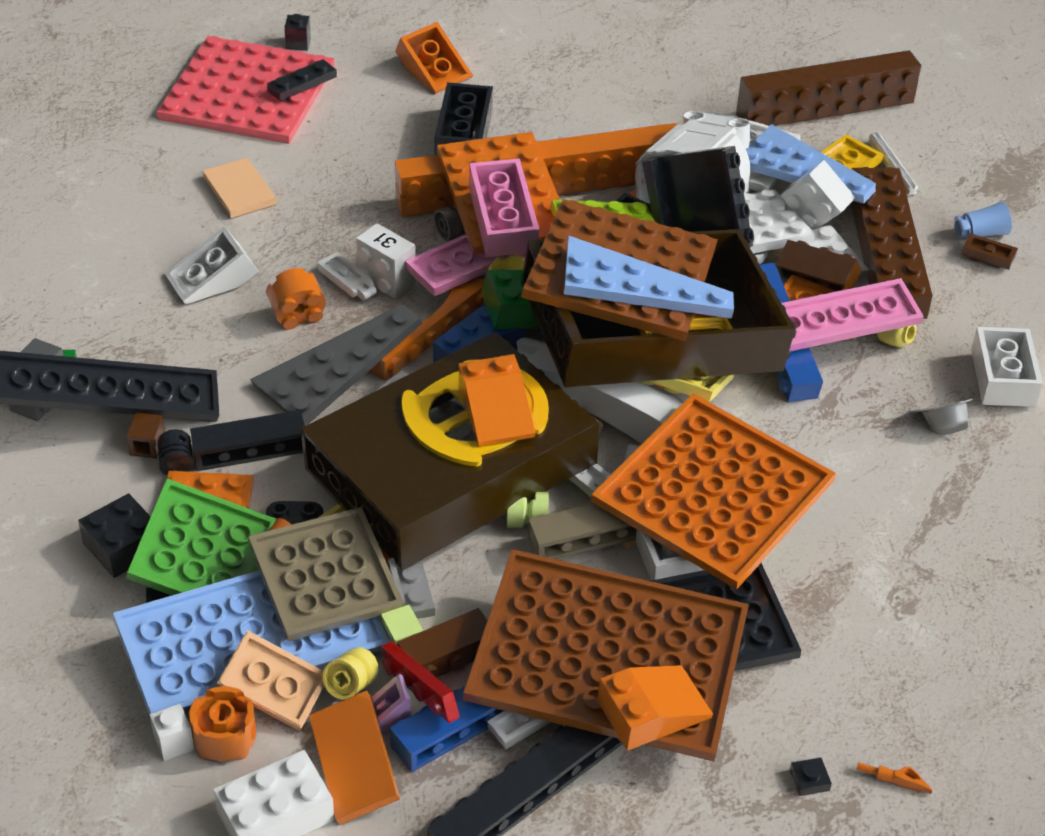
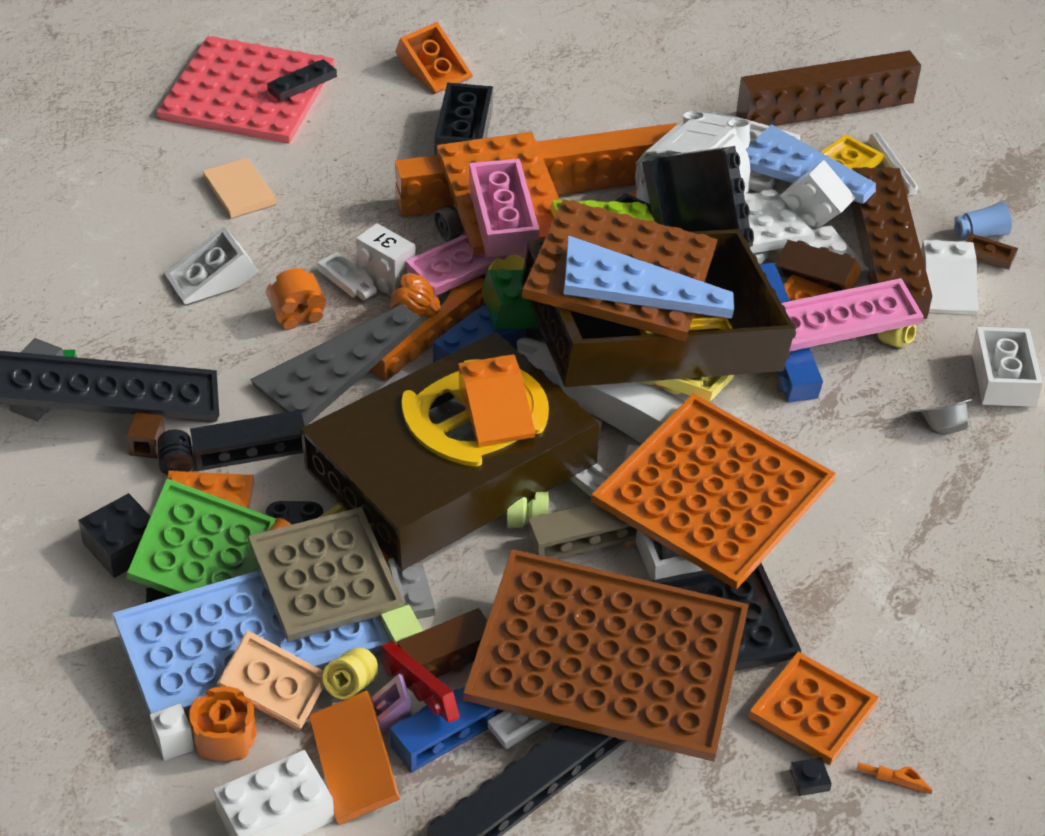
(297, 32): black brick -> none
(416, 295): none -> orange hair
(650, 703): orange slope -> none
(813, 708): none -> orange plate
(951, 276): none -> white slope

